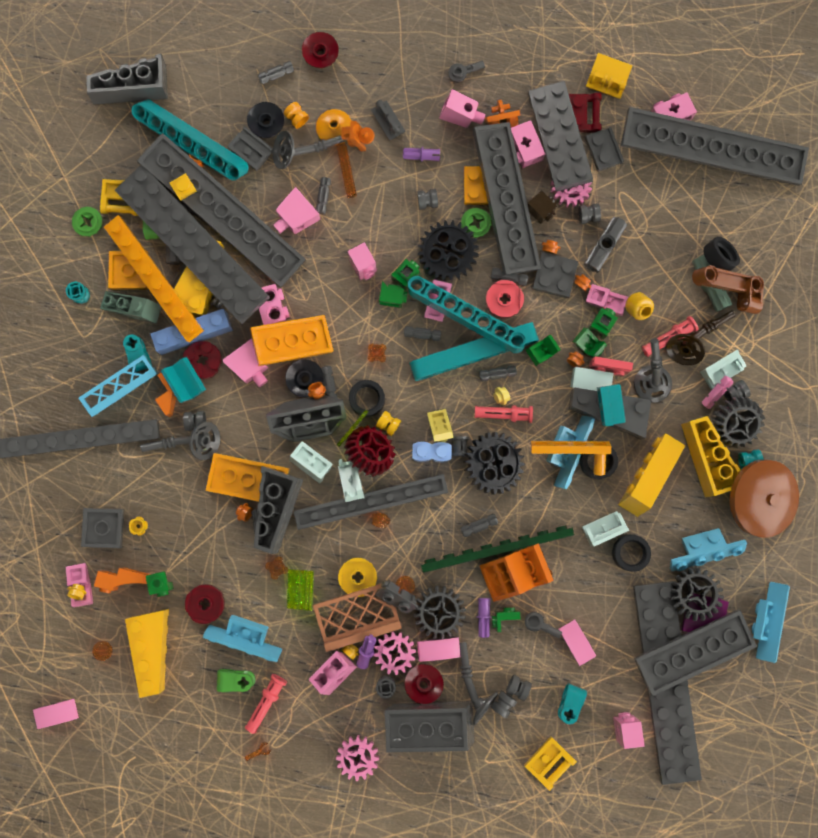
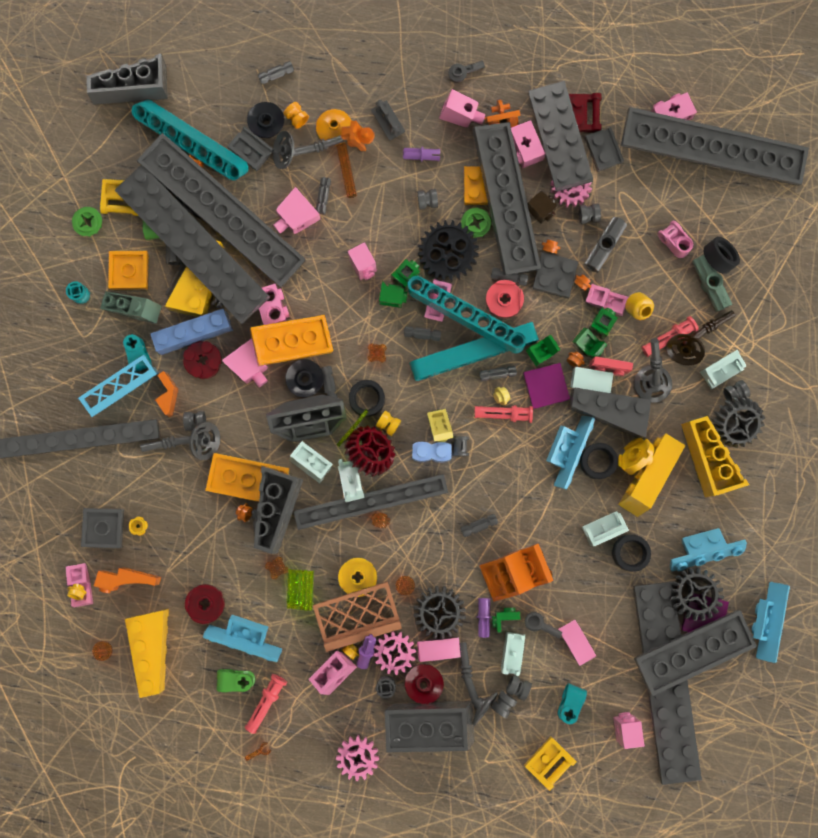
(55, 713): bright pink slope -> none
(154, 279): light orange plate -> none
(158, 584): green bracket -> none
(183, 187): yellow plate -> none
(183, 380): teal panel -> none
(316, 390): orange plate -> none
(320, 42): dark red dish -> none
(404, 601): dark grey hinge -> none
(478, 467): black gear -> none
(505, 546): dark green plate -> none
(512, 653): none -> light aqua hinge
(546, 386): none -> magenta tile
(598, 448): light orange piece -> none
(609, 76): yellow hinge -> none
(611, 405): teal panel -> none
(636, 455): none -> yellow plate
(676, 237): none -> bright pink piece
(717, 392): bright pink axle -> none
(745, 458): teal wheel -> none
(748, 287): dark orange piece -> none
(764, 498): dark orange dish -> none

